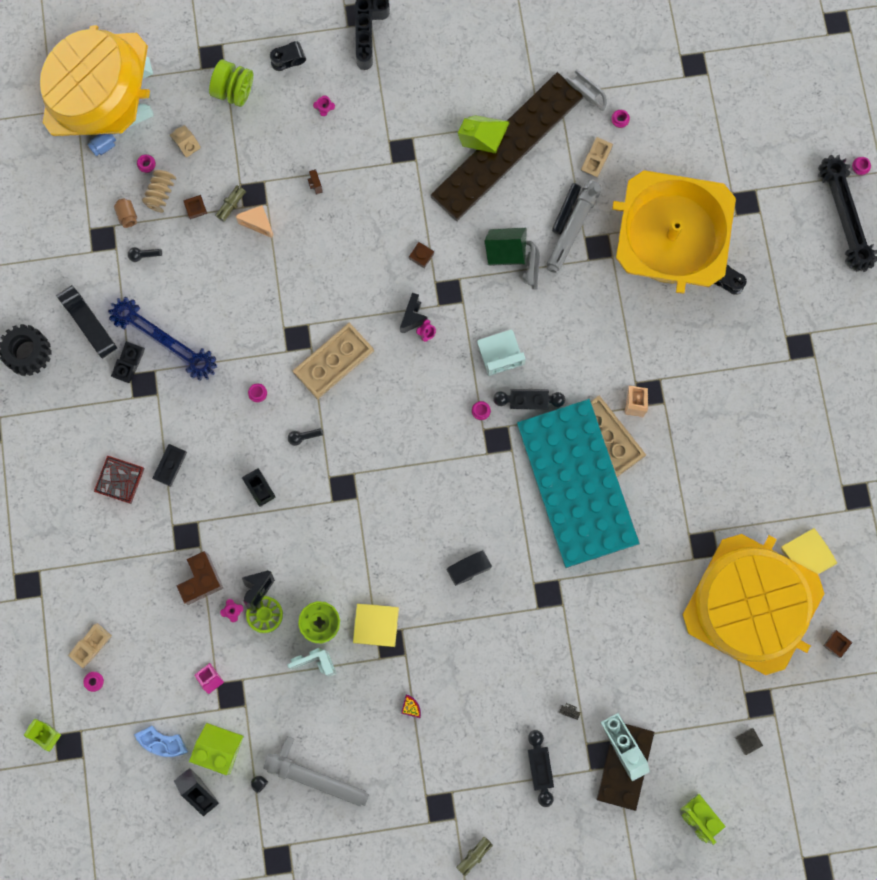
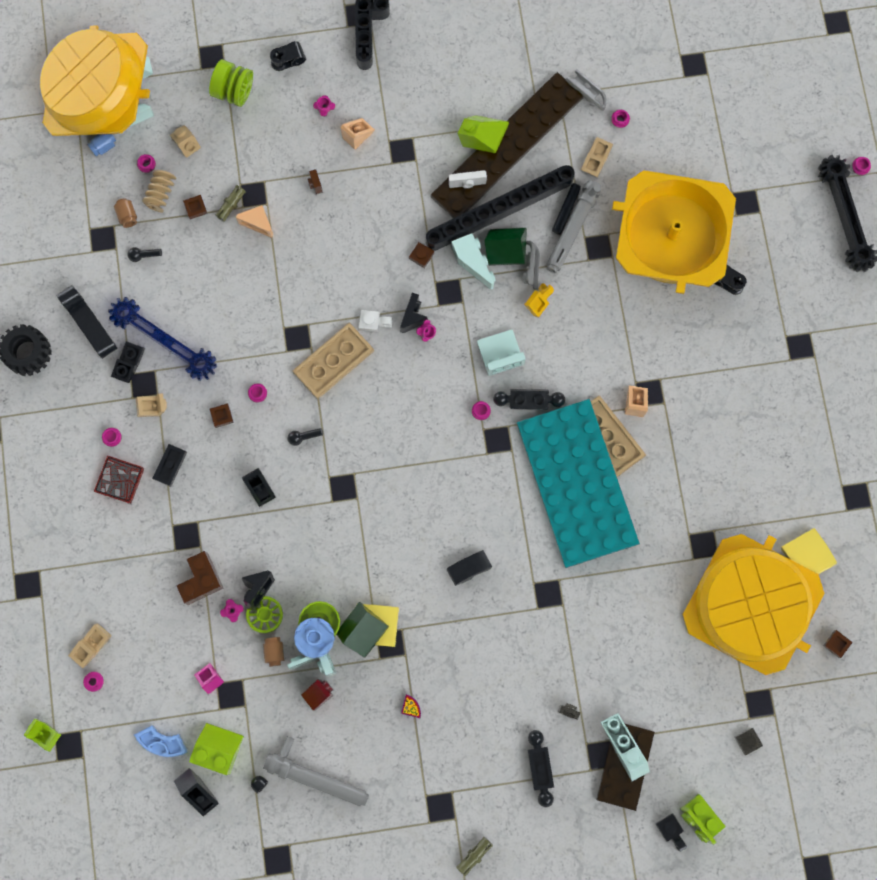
(111, 437): none -> dark pink plate
(150, 405): none -> tan bracket
(221, 415): none -> reddish brown plate
(273, 651): none -> medium nougat brick
(314, 637): none -> light blue tile
(317, 694): none -> dark red slope
(356, 132): none -> light nougat slope
(361, 630): none -> dark green slope
(372, 321): none -> white plate
(467, 179): none -> white plate
(470, 258): none -> light aqua slope
(504, 200): none -> black beam
(538, 300): none -> yellow plate
(670, 829): none -> black plate

